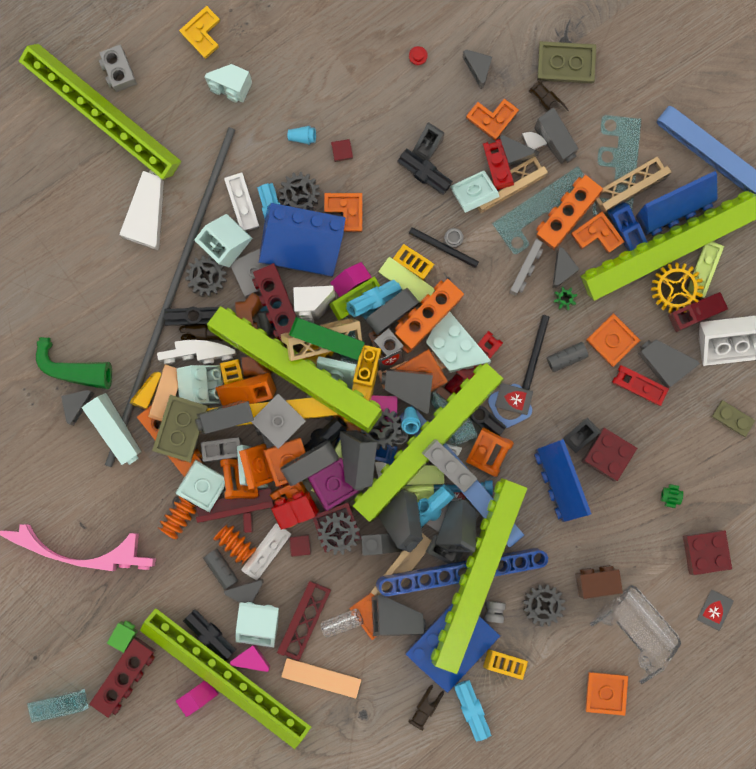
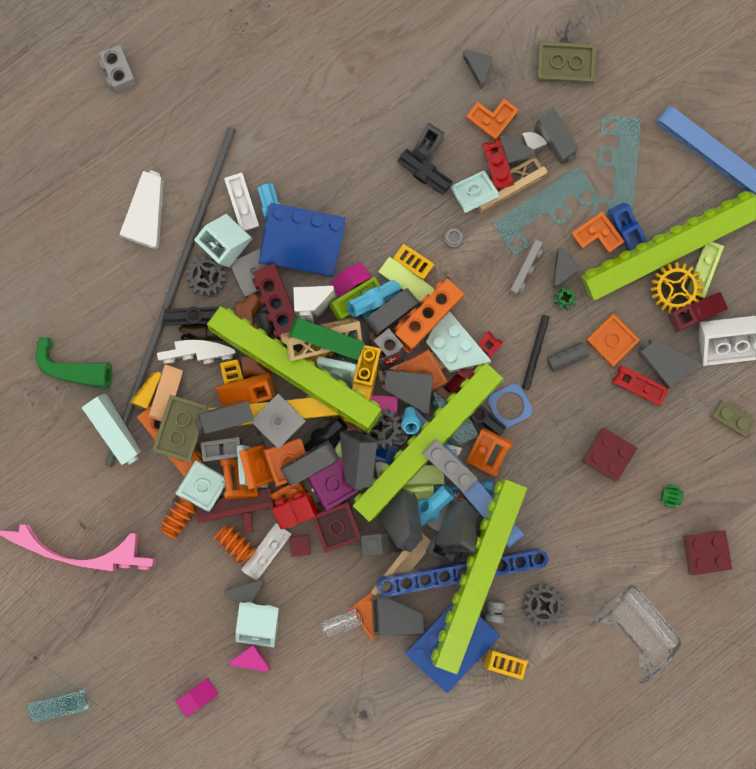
(72, 405): dark grey slope -> none
(100, 111): lime brick -> none
(101, 700): dark red brick -> none
(122, 635): bright green brick -> none
(197, 32): yellow plate -> none
(199, 383): light aqua slope -> none
(209, 635): black piece -> none
(220, 569): dark grey axle -> none
(225, 678): lime brick -> none
(230, 81): light aqua slope -> none
(295, 622): dark red fence -> none
(302, 135): medium azure cone -> none
(303, 185): dark grey gear -> none
(321, 678): light nougat tile -> none
(340, 542): dark grey gear -> none
(342, 150): dark red tile -> none
(350, 205): orange plate -> none
(418, 55): red plate -> none
(425, 709): dark brown piece -> none
(443, 247): black bar -> none
(472, 710): medium azure piece -> none
(514, 399): dark grey sticker -> none
(545, 96): dark brown piece -> none
(562, 481): blue slope -> none
(581, 185): orange brick -> none
(581, 435): dark grey slope -> none
(598, 583): reddish brown brick -> none
(606, 693): orange plate -> none
(636, 189): tan fence -> none
(678, 204): blue slope -> none
(715, 610): dark grey sticker -> none

